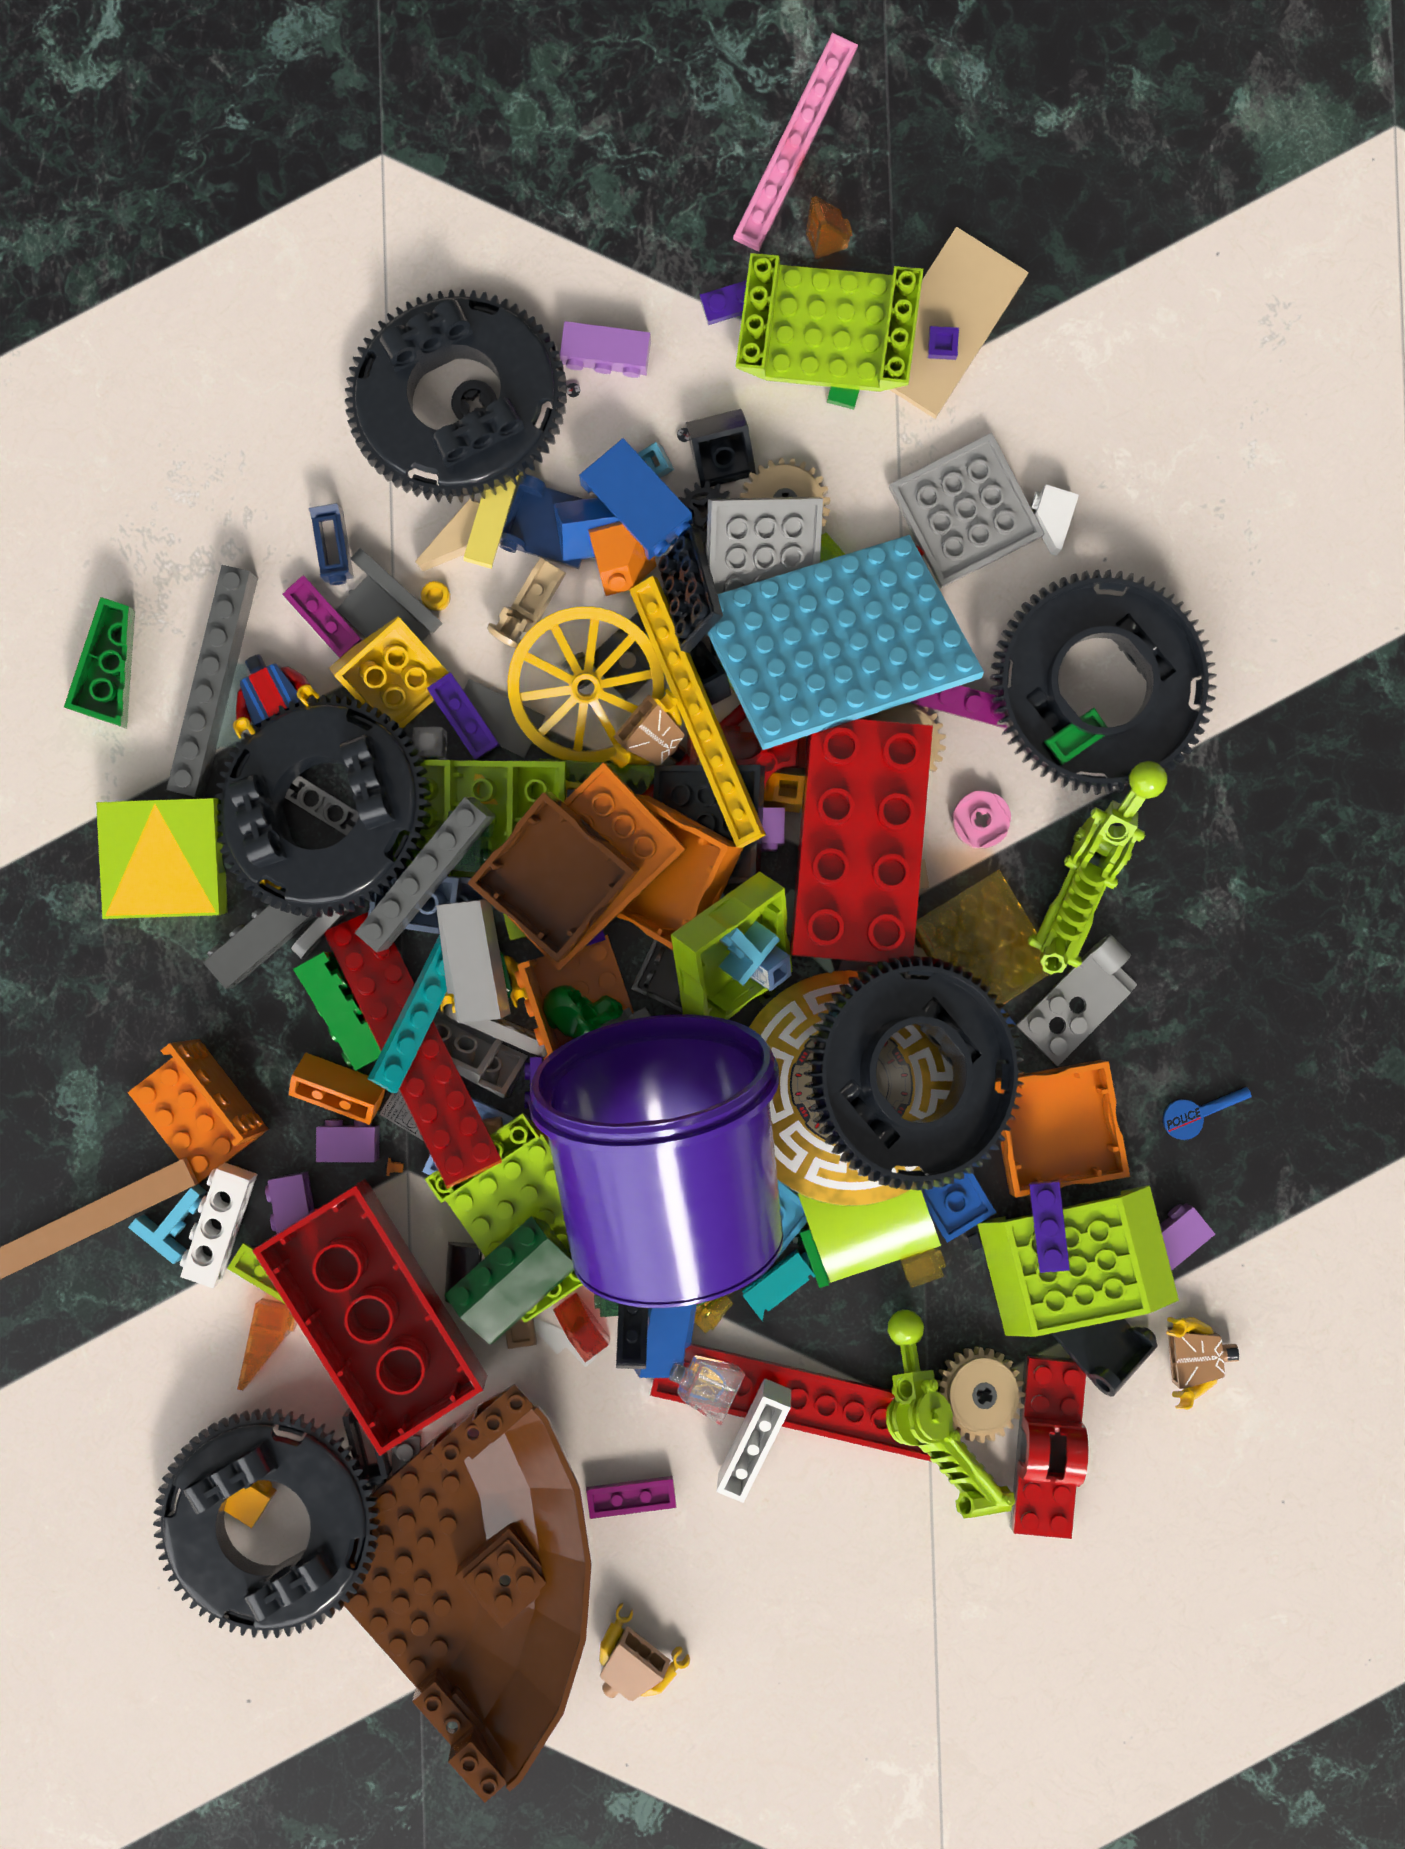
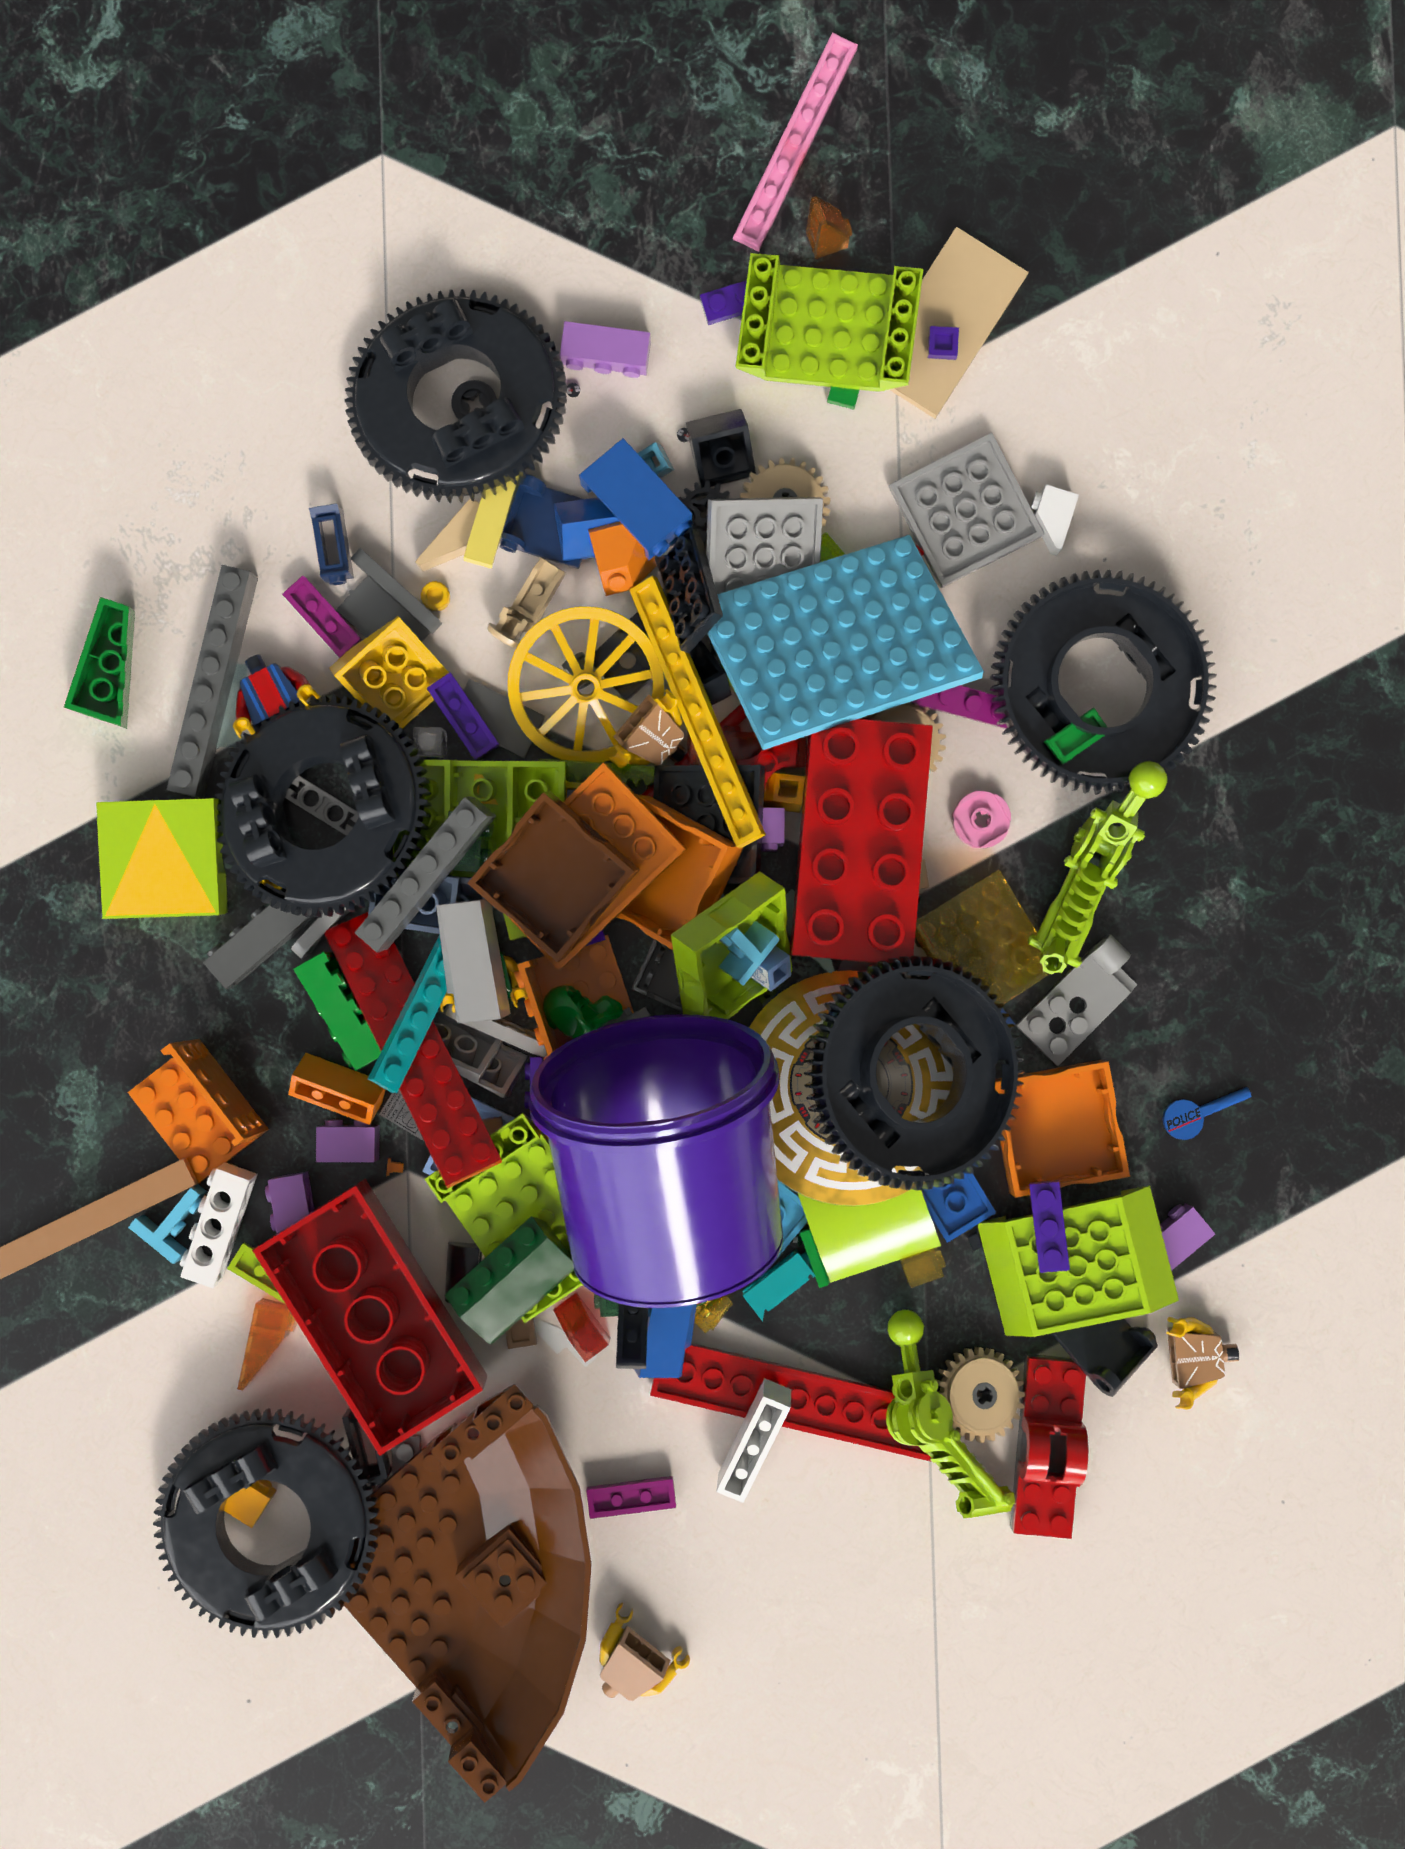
(708, 1385): clear torso -> none

